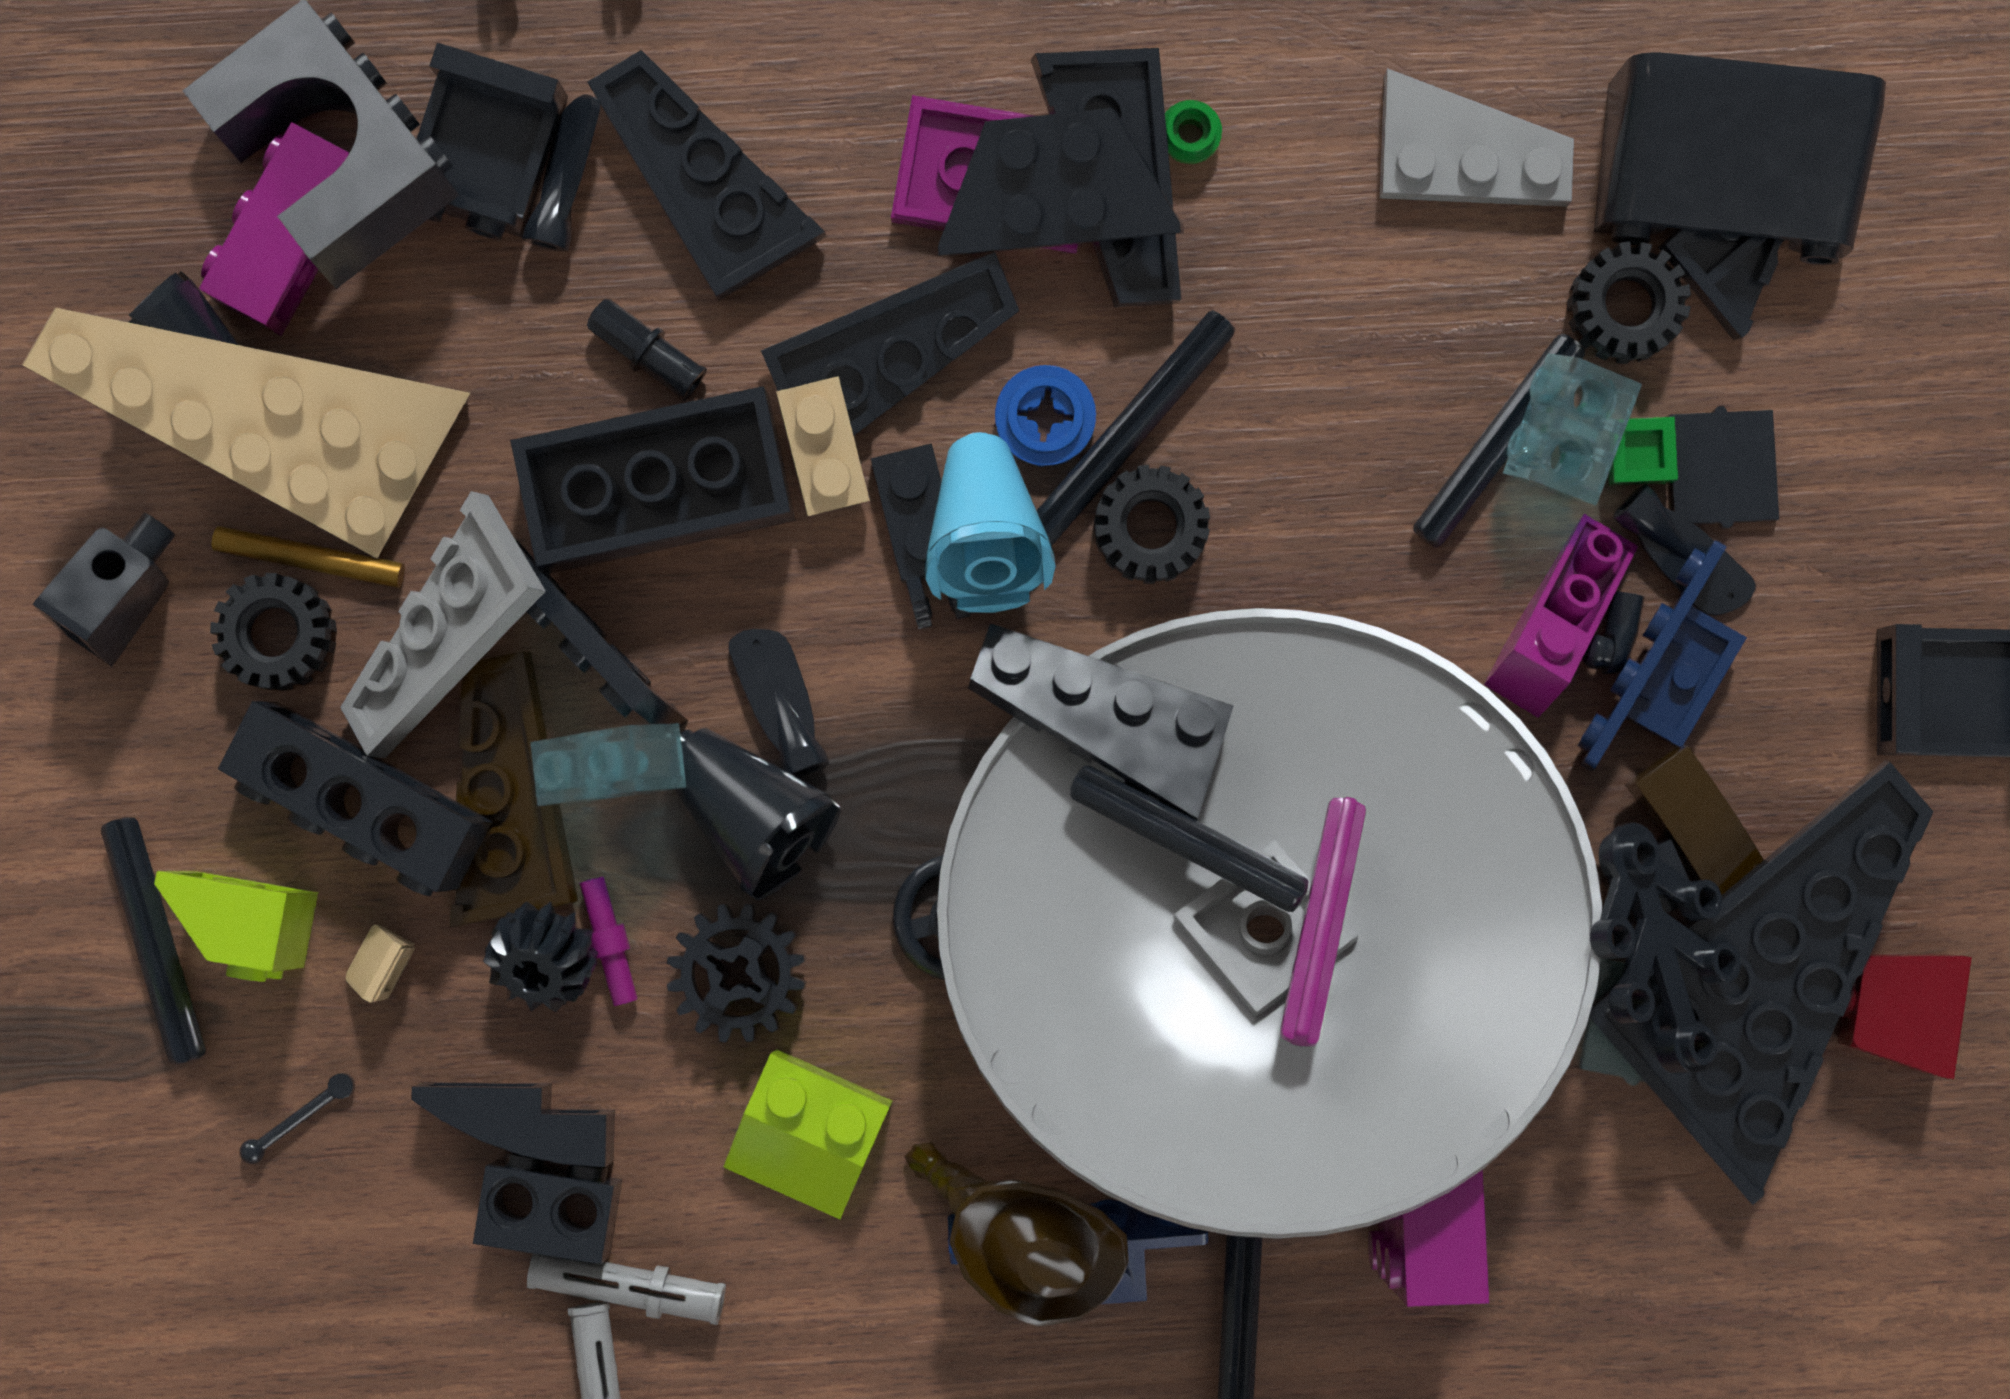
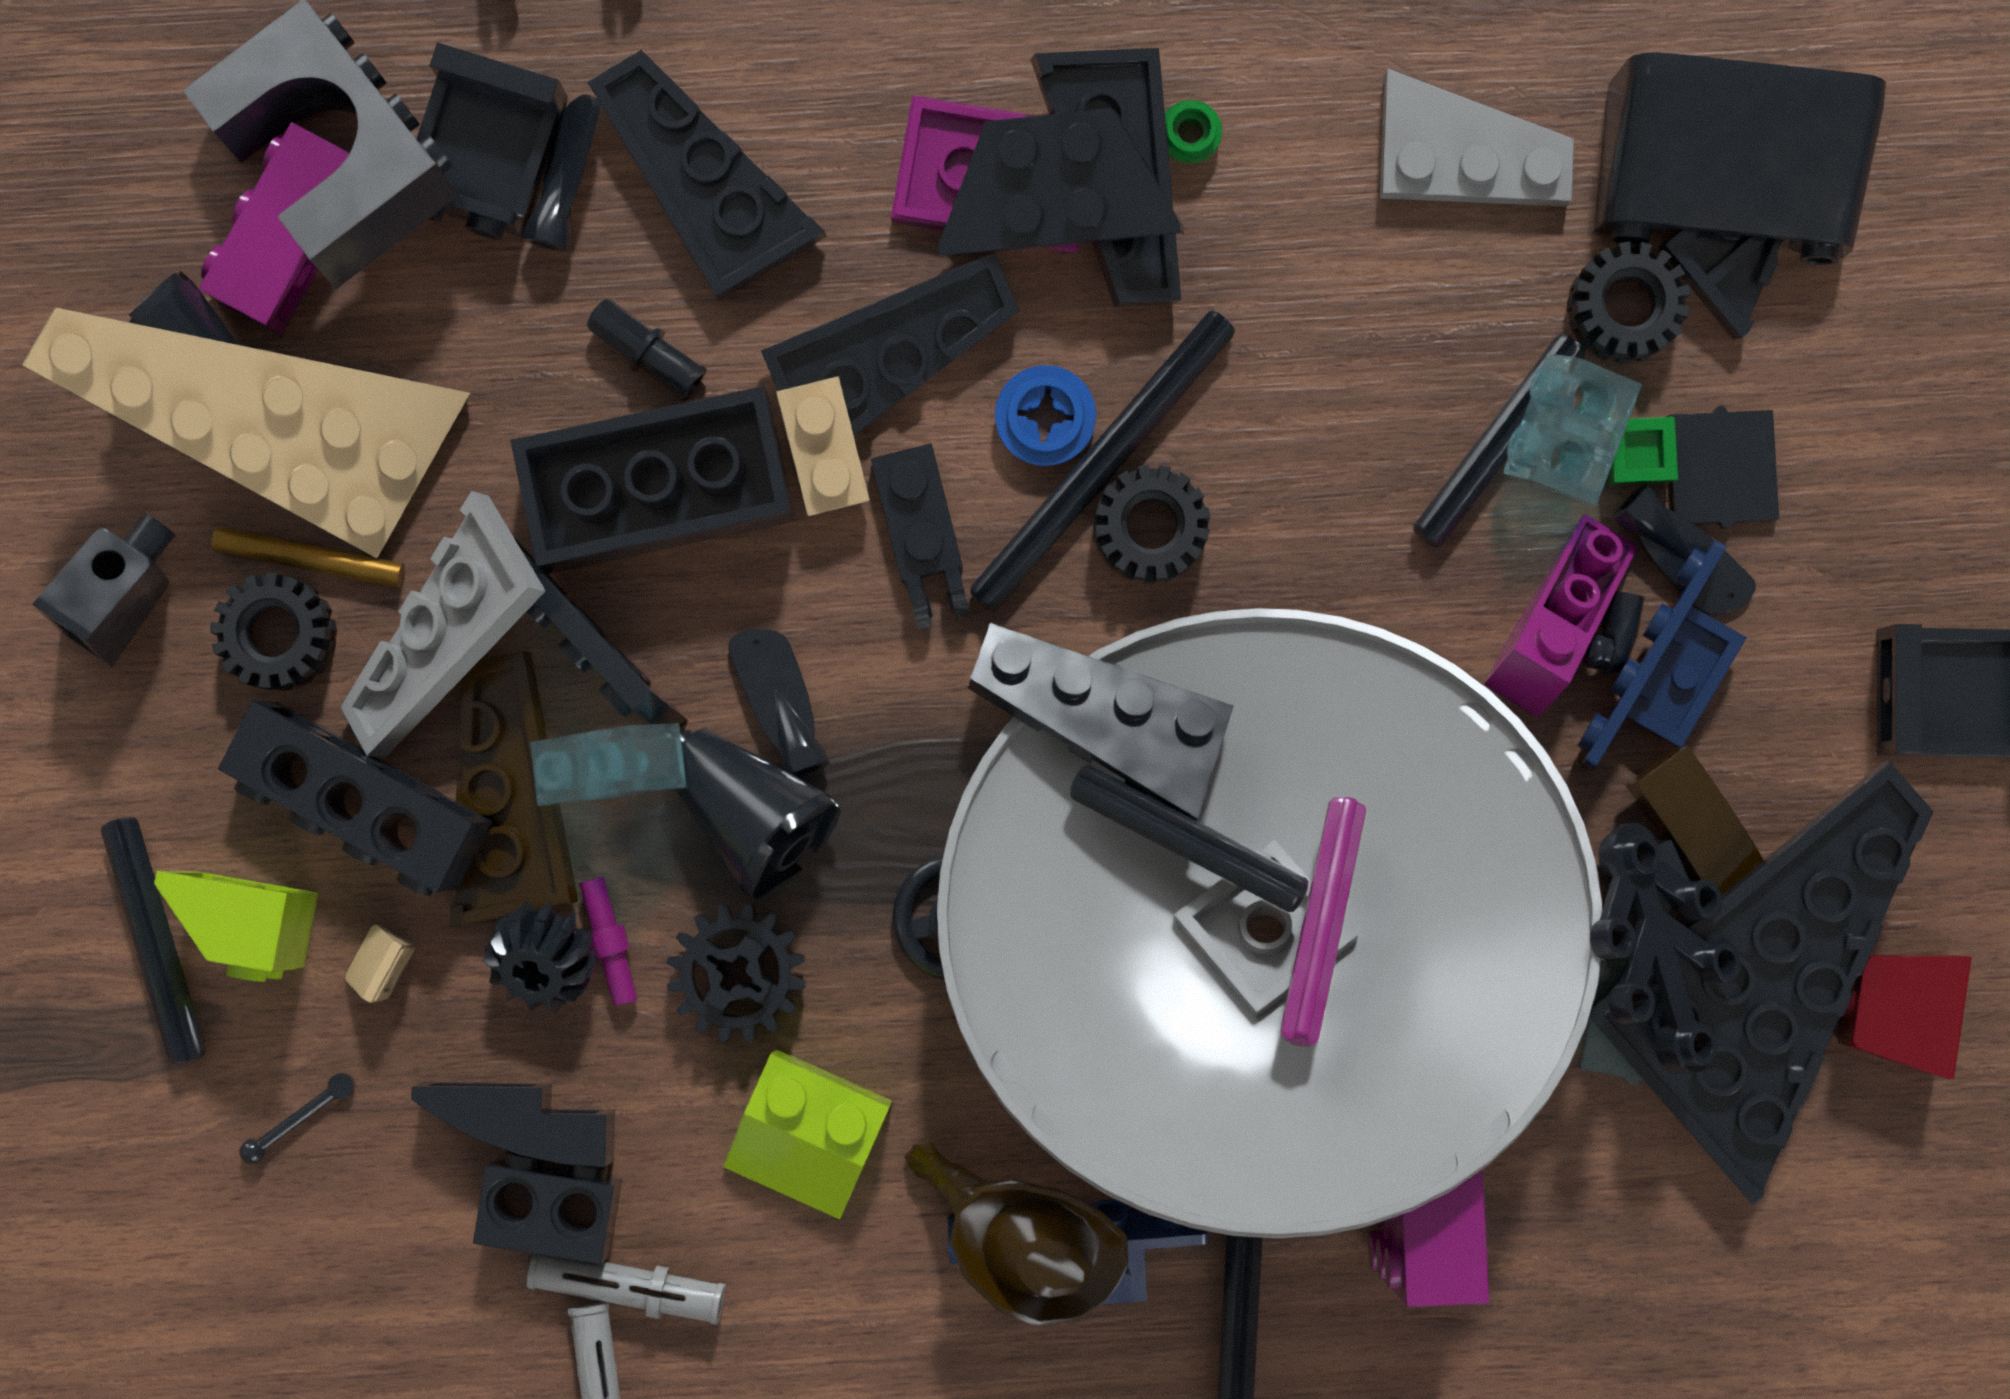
(986, 530): medium azure cone -> none

